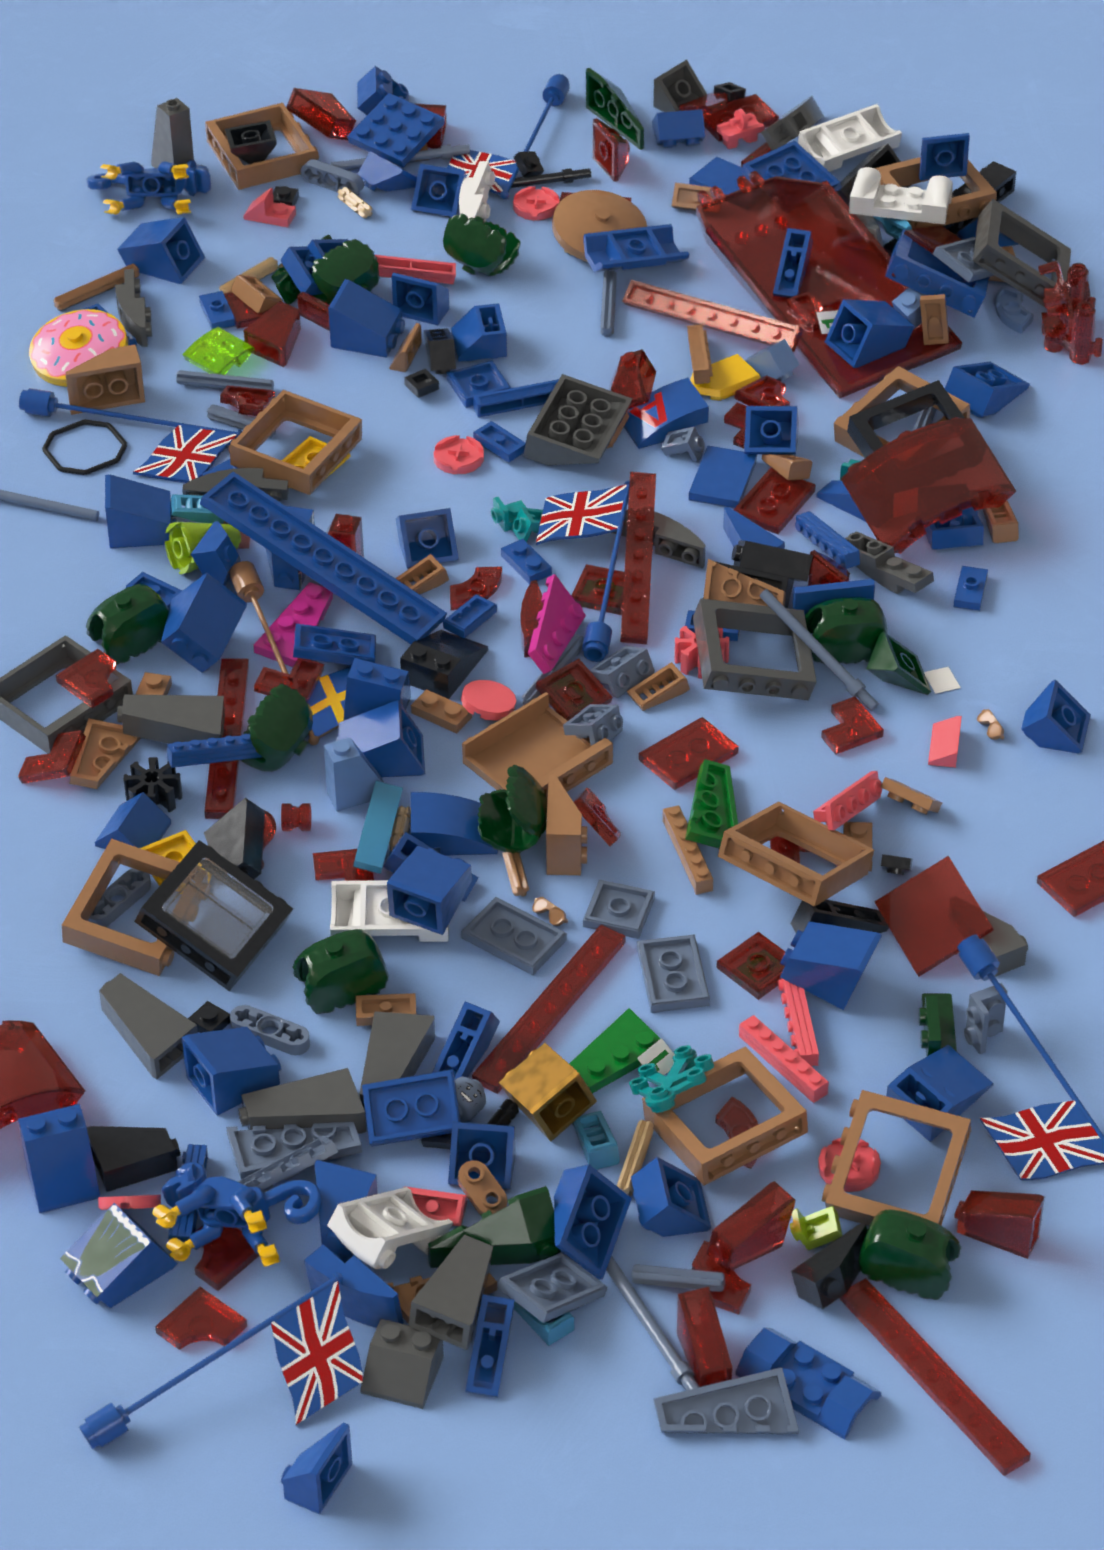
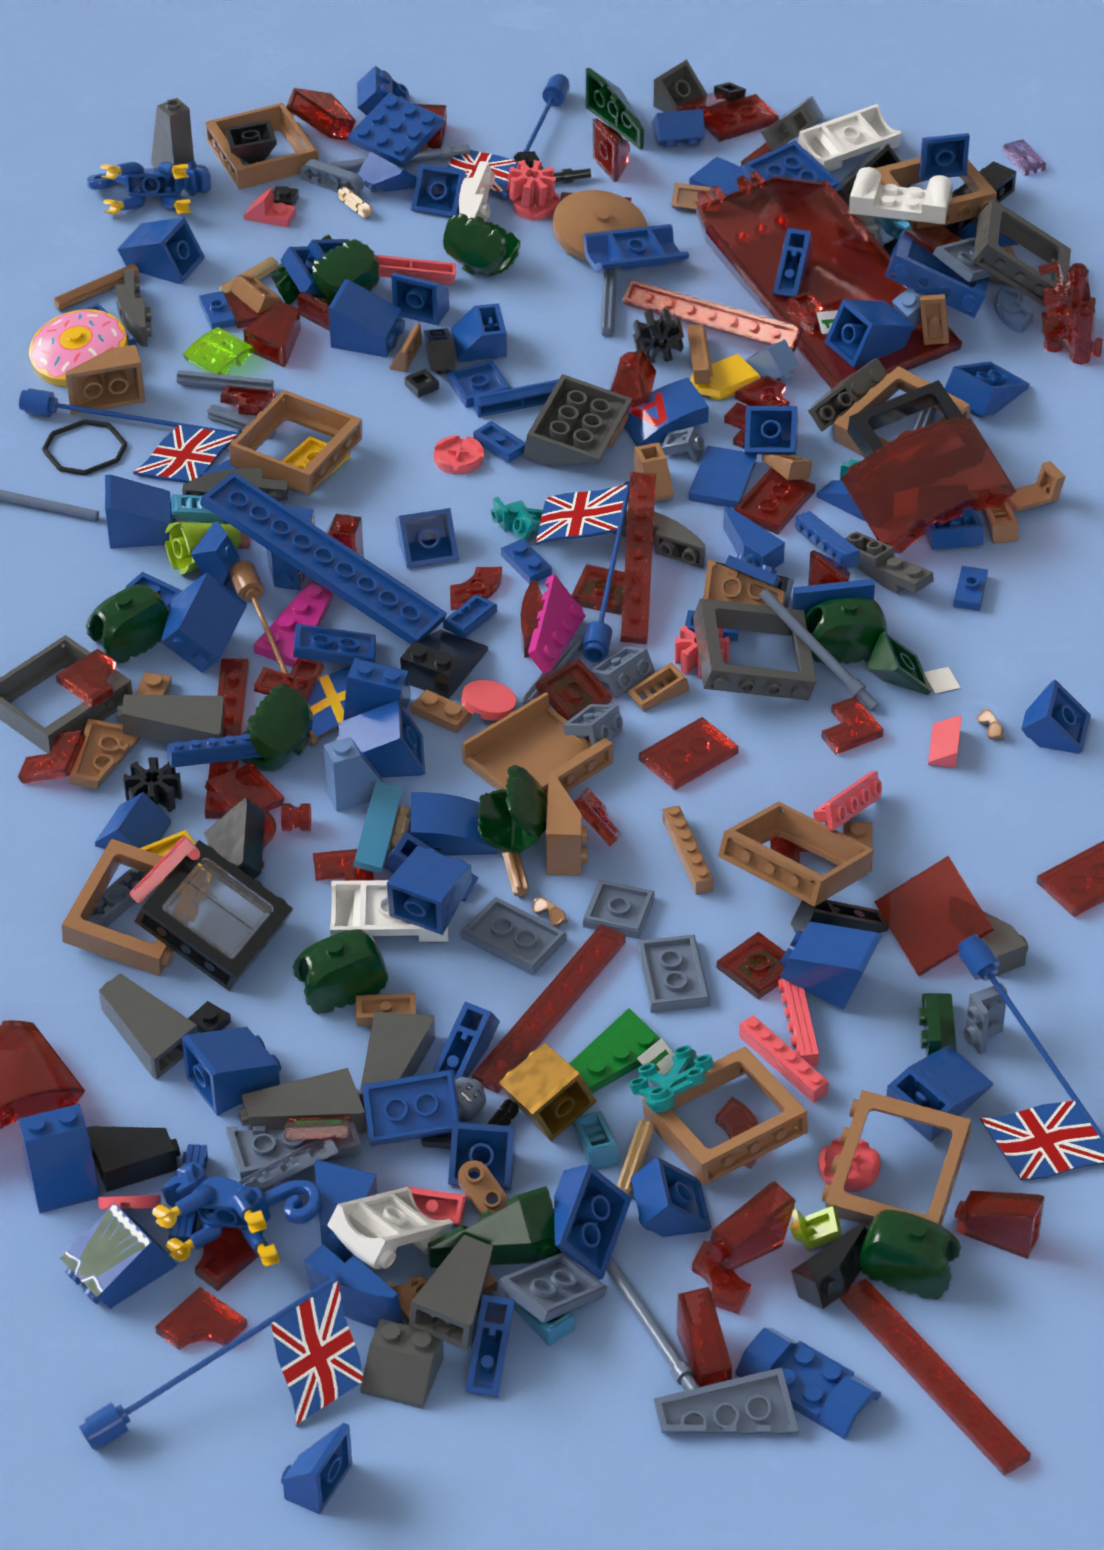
(164, 867): none -> coral hinge
(244, 783): none -> clear red tile
(275, 1040): sand blue beam -> none
(317, 1128): none -> clear red tile
(430, 569): medium nougat slope -> none
(531, 183): none -> coral gear
(652, 459): none -> medium nougat slope
(658, 335): none -> black gear
(678, 1277): sand blue axle -> none
(712, 805): green wing -> none
(741, 126): coral hips -> none
(744, 566): none -> blue plate
(772, 560): black slope -> none
(846, 393): none -> dark grey slope
(896, 864): black plate -> none
(900, 791): medium nougat plate -> none
(1020, 158): none -> clear purple tile
(1044, 491): none -> medium nougat bracket

